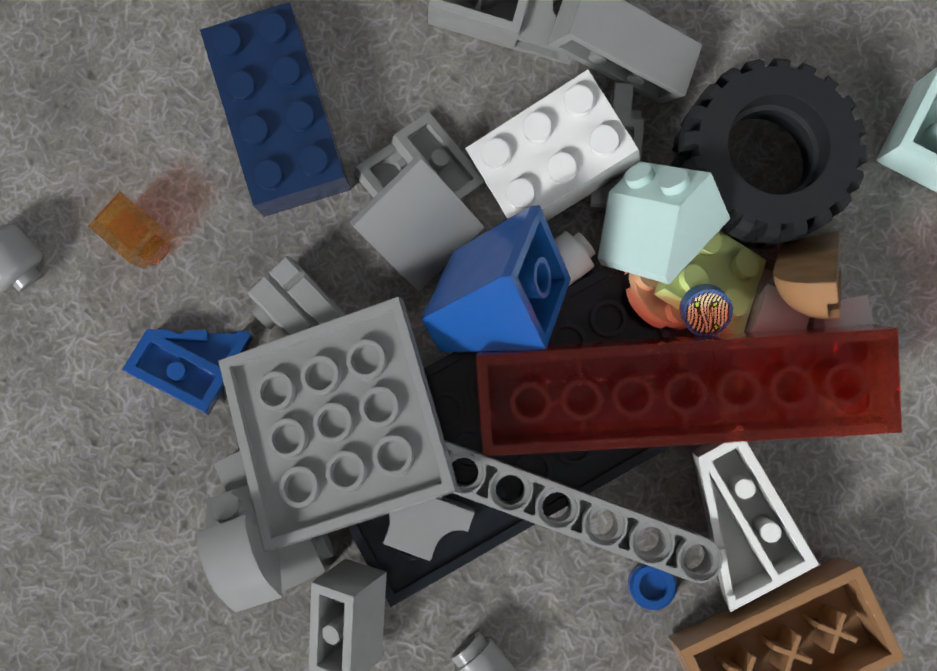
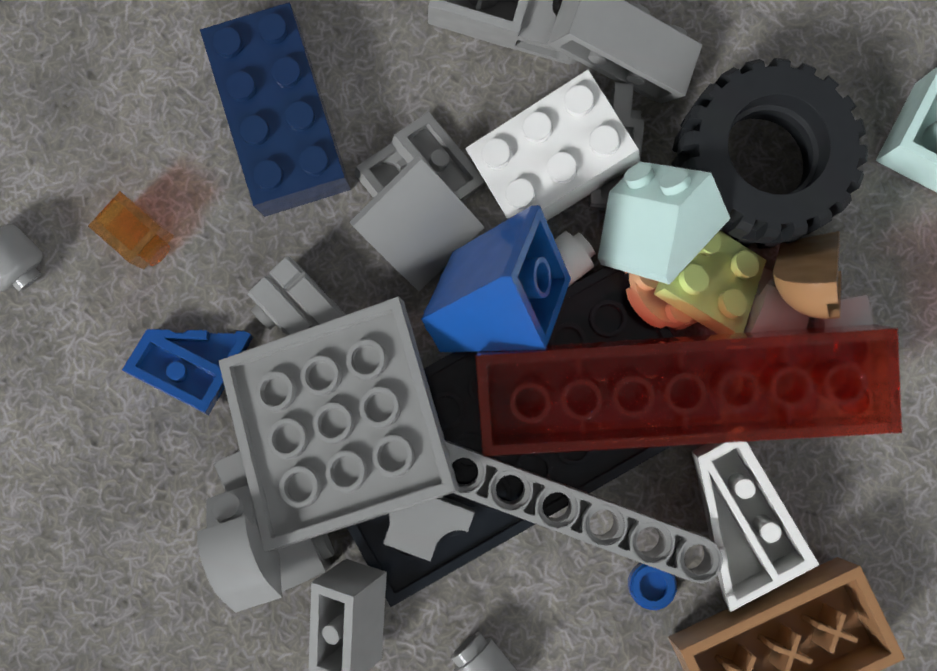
(706, 310): tile -> none

